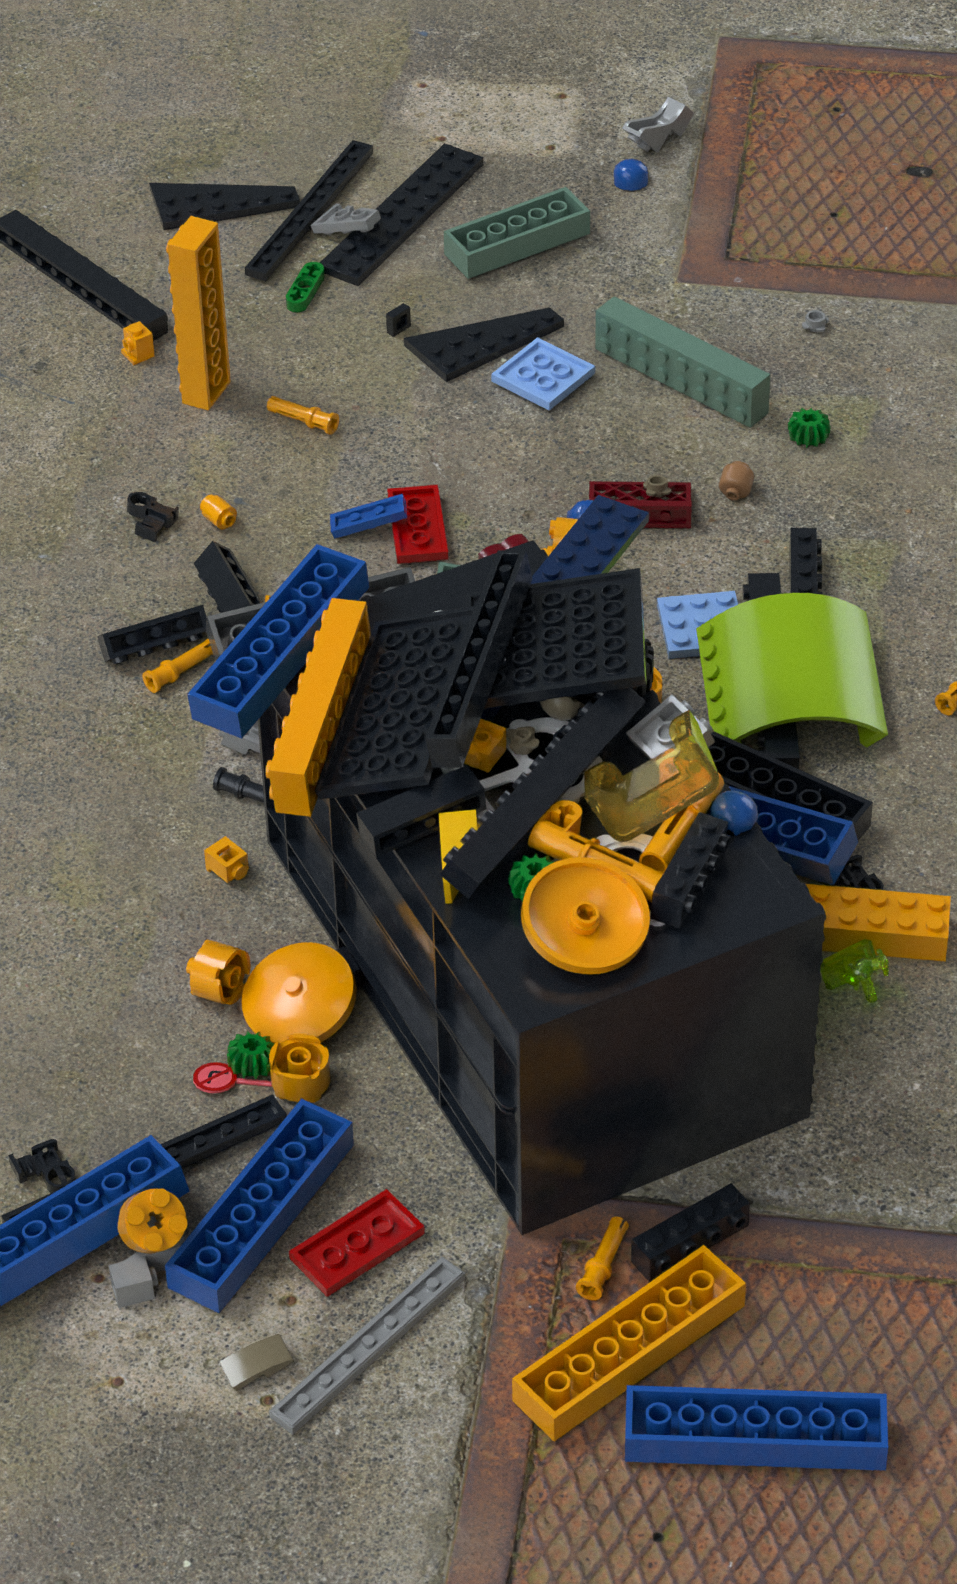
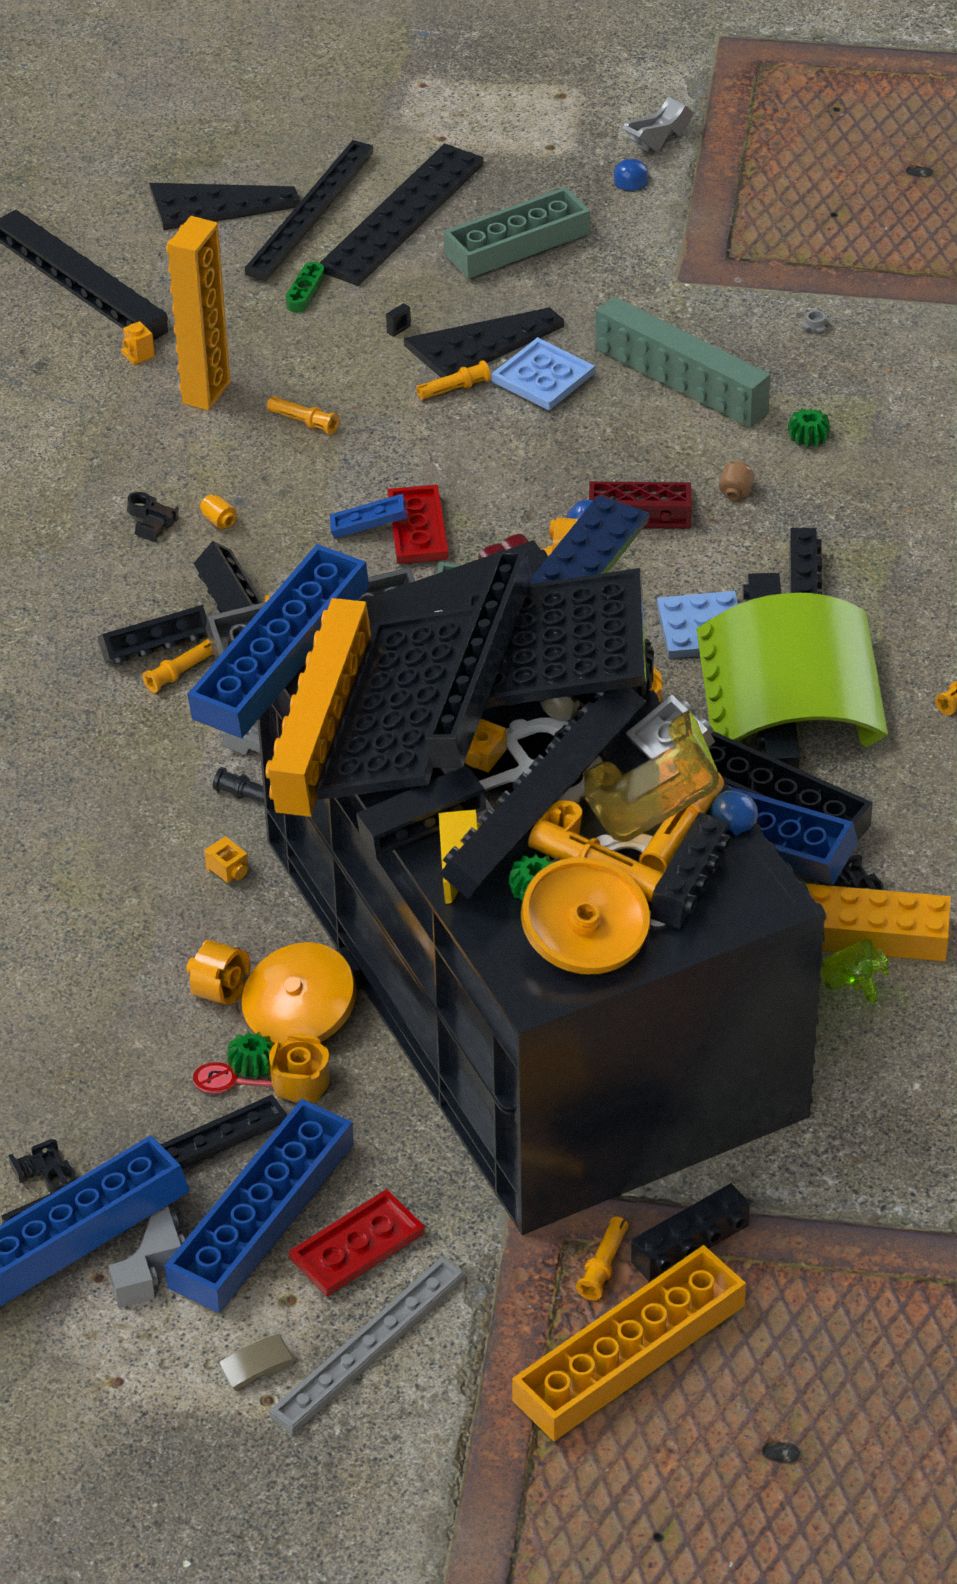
(169, 1223): light orange brick -> none
(346, 220): light grey wing -> none
(463, 378): none -> light orange pin
(522, 740): dark tan plate -> none
(657, 486): dark tan plate -> none
(756, 1427): blue brick -> none

